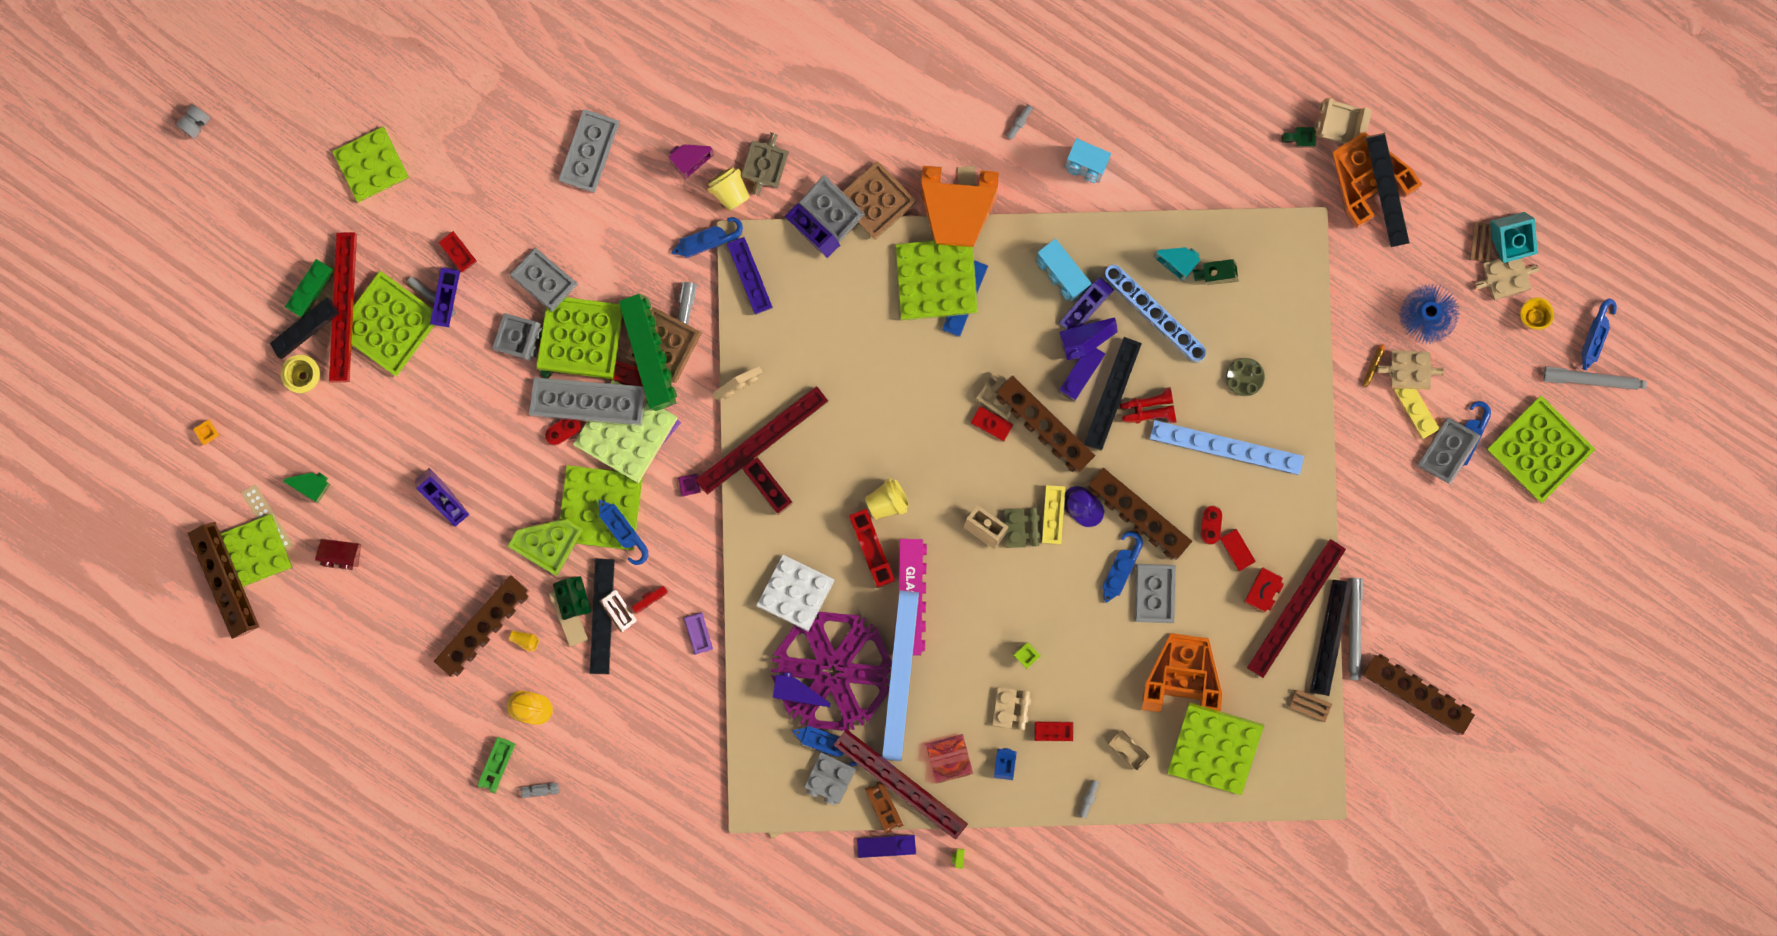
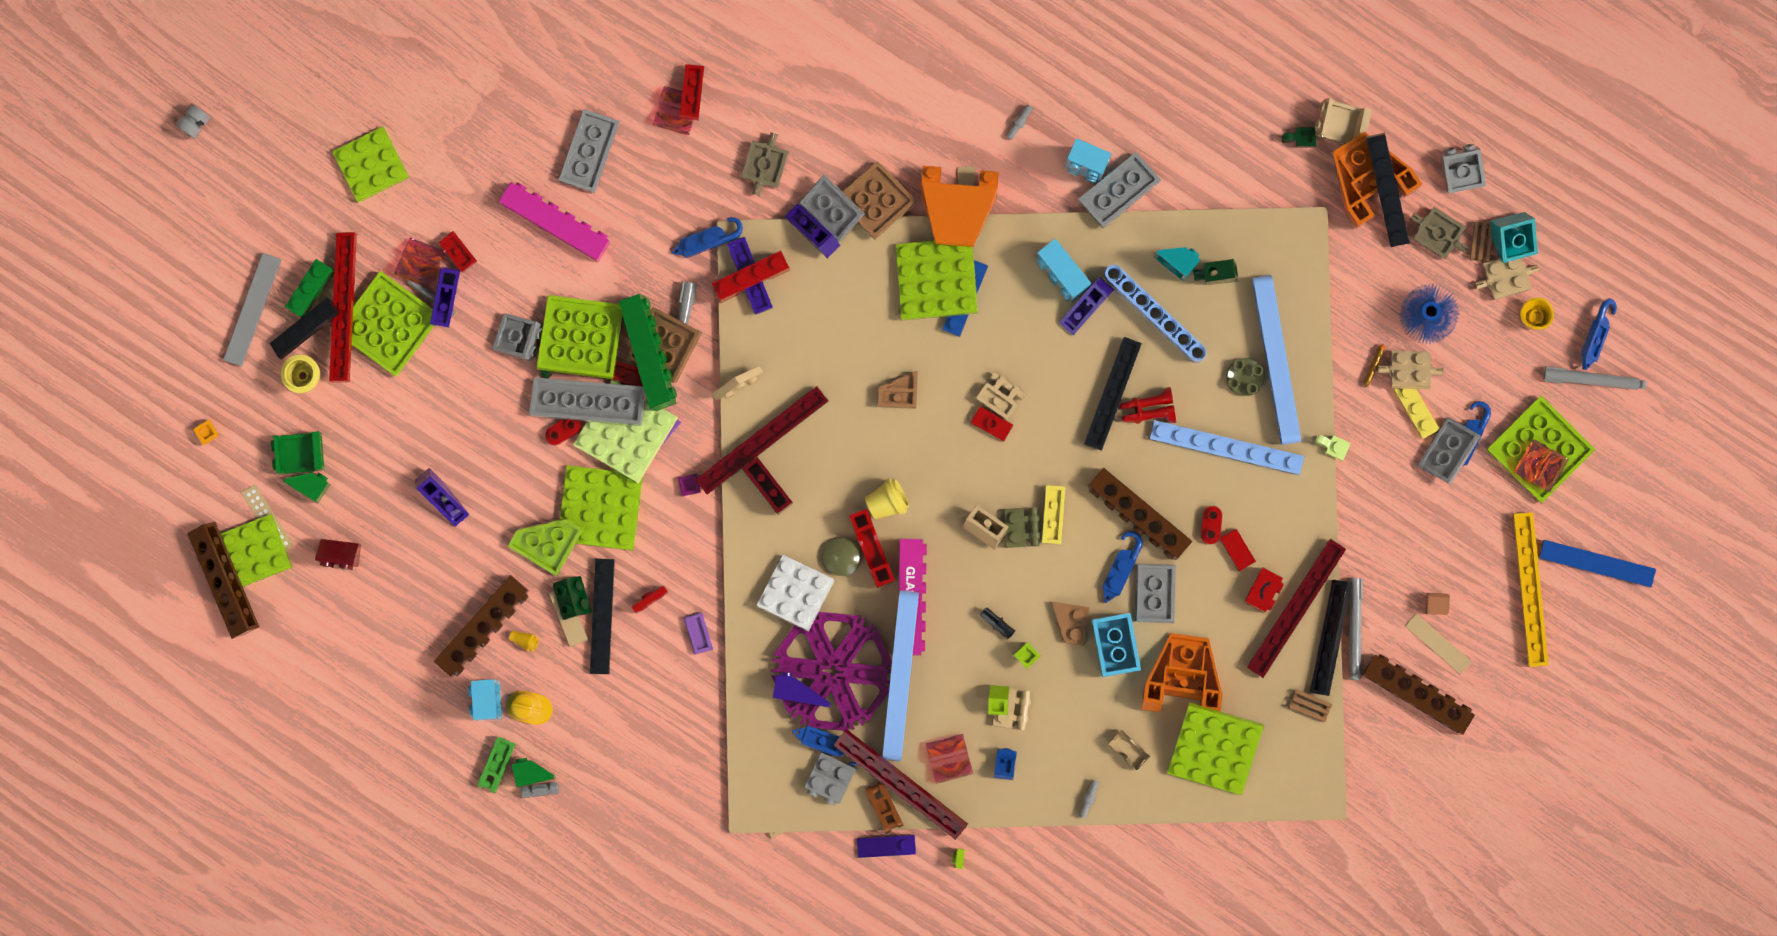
(252, 309): none -> light grey tile
(298, 453): none -> green panel
(419, 262): none -> clear pink slope
(485, 700): none -> medium azure brick
(530, 773): none -> green slope
(543, 279): light grey tile -> none
(555, 222): none -> dark pink brick
(608, 597): tile -> none
(622, 530): blue plate -> none
(668, 112): none -> clear pink slope
(689, 158): magenta slope -> none
(692, 92): none -> red plate
(729, 188): light yellow piece -> none
(751, 275): none -> red arch
(842, 556): none -> olive dish
(899, 393): none -> medium nougat wing
(997, 623): none -> black axle
(998, 700): none -> lime panel
(1053, 731): red plate -> none
(1072, 622): none -> medium nougat wing
(1081, 374): dark purple slope -> none
(1083, 454): reddish brown brick -> none
(1083, 506): dark purple piece -> none
(1084, 339): dark purple slope -> none
(1116, 645): none -> medium azure brick
(1119, 190): none -> light grey plate
(1276, 359): none -> light blue beam
(1334, 447): none -> yellowish green plate
(1437, 603): none -> nougat piece
(1438, 643): none -> tan sticker
(1439, 233): none -> dark tan plate
(1463, 168): none -> light grey plate
(1530, 589): none -> yellow plate
(1541, 465): none -> slope
(1597, 563): none -> blue tile

